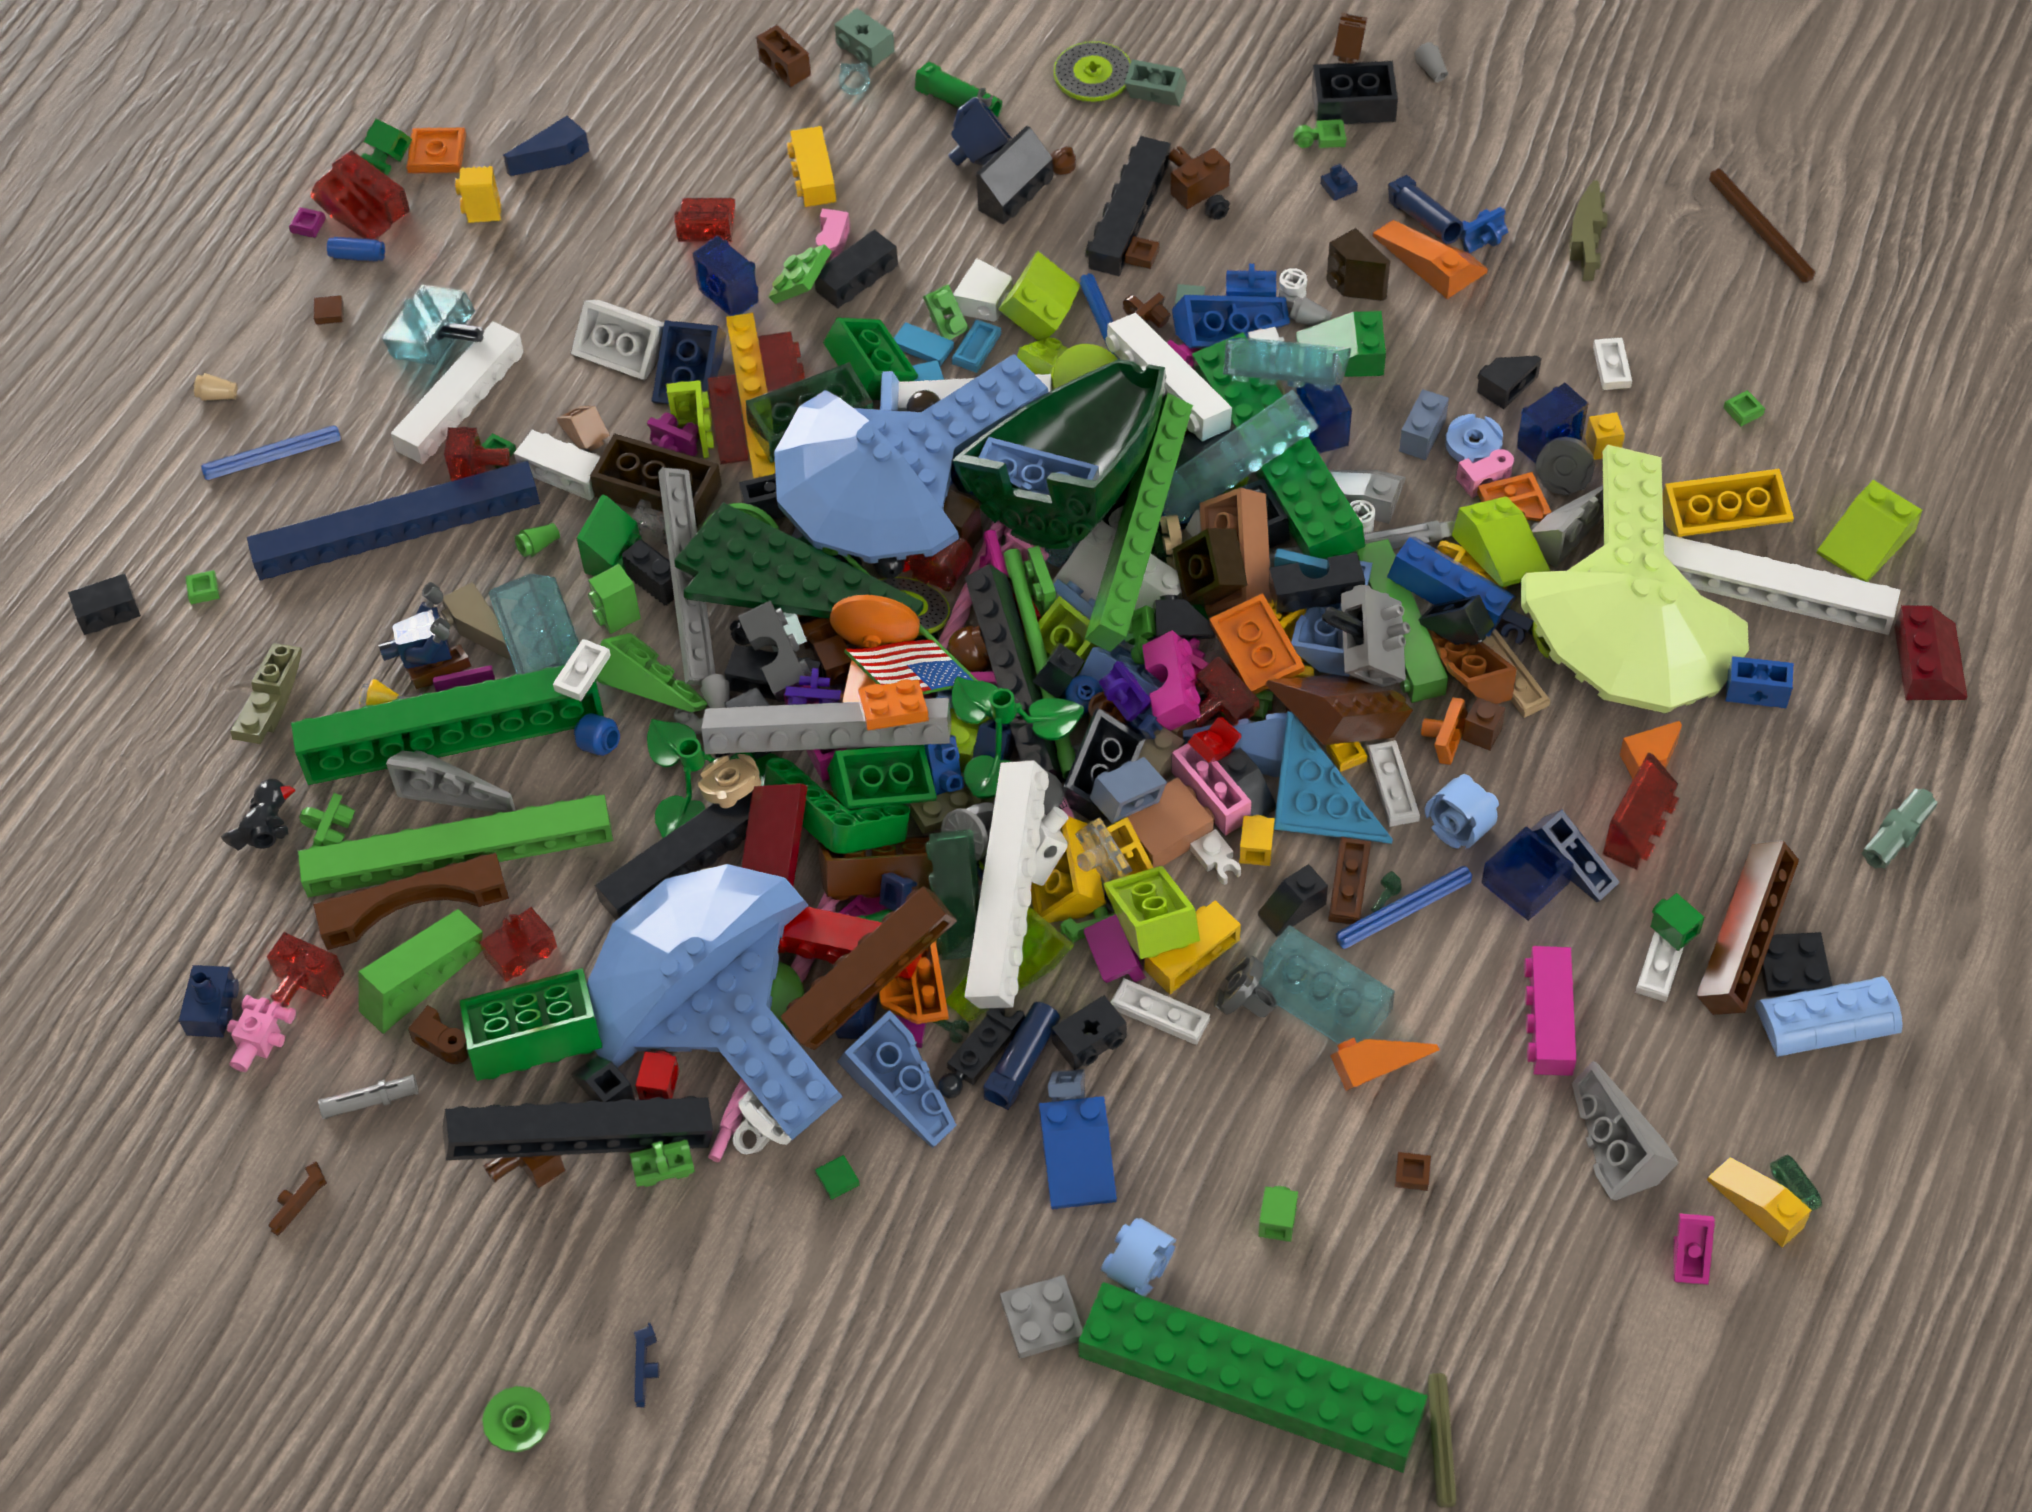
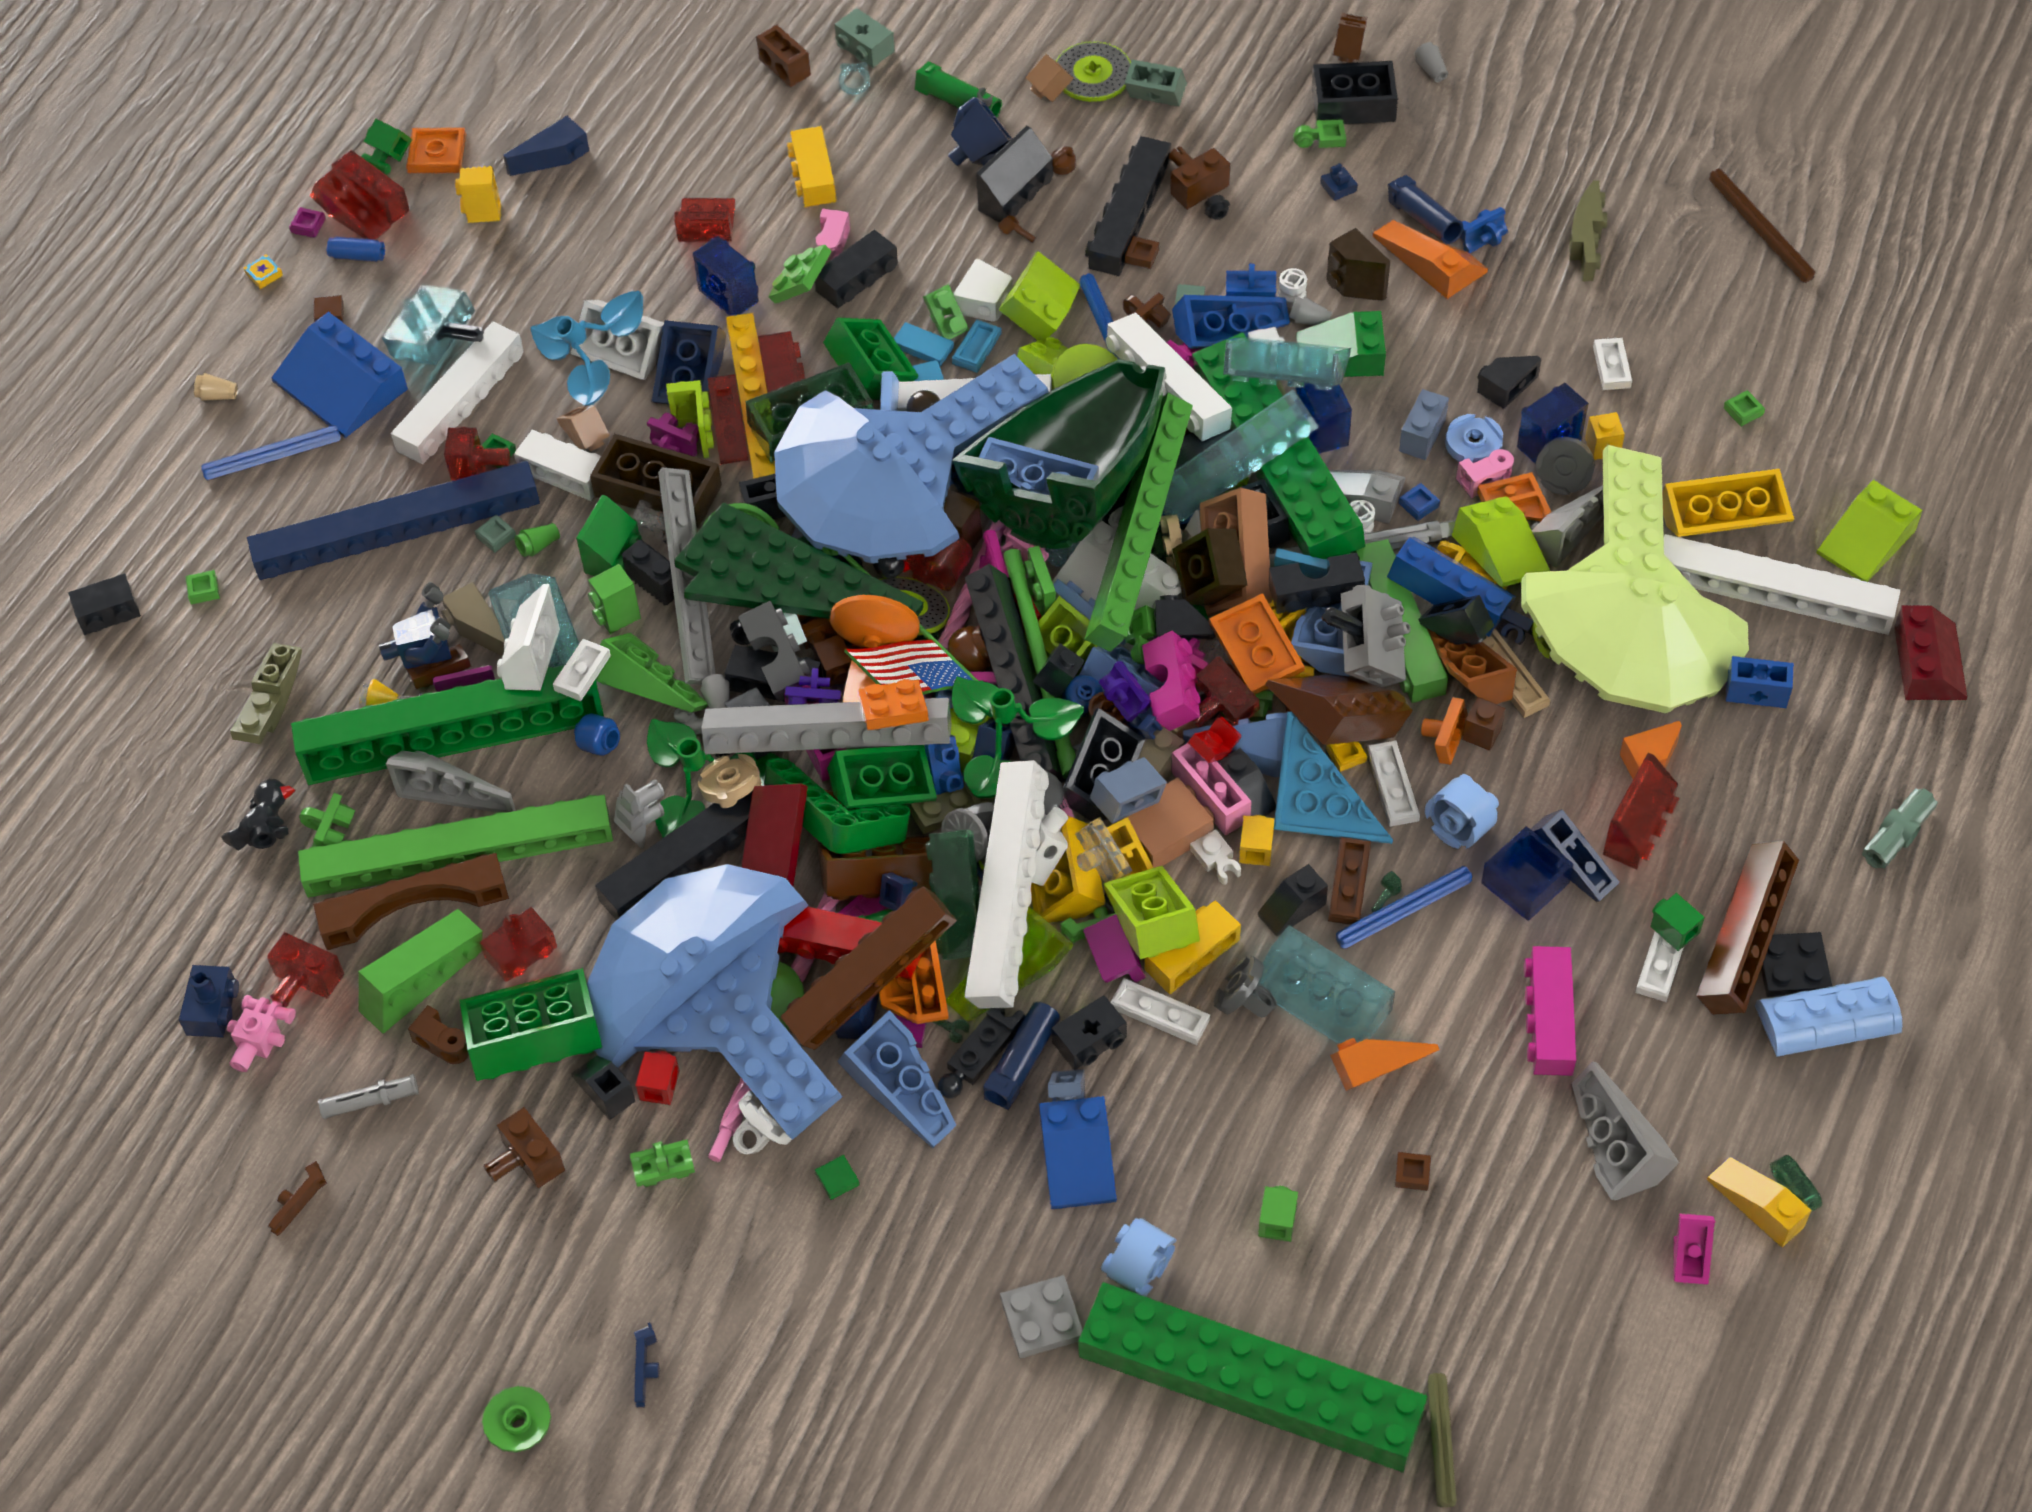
(263, 271): none -> yellow tile
(339, 375): none -> blue slope
(495, 533): none -> sand green tile
(530, 642): none -> white slope
(553, 339): none -> dark azure plant
(574, 1127): black brick -> none
(638, 809): none -> light grey connector
(1010, 223): none -> reddish brown hand
(1048, 78): none -> medium nougat brick
(1419, 501): none -> blue tile

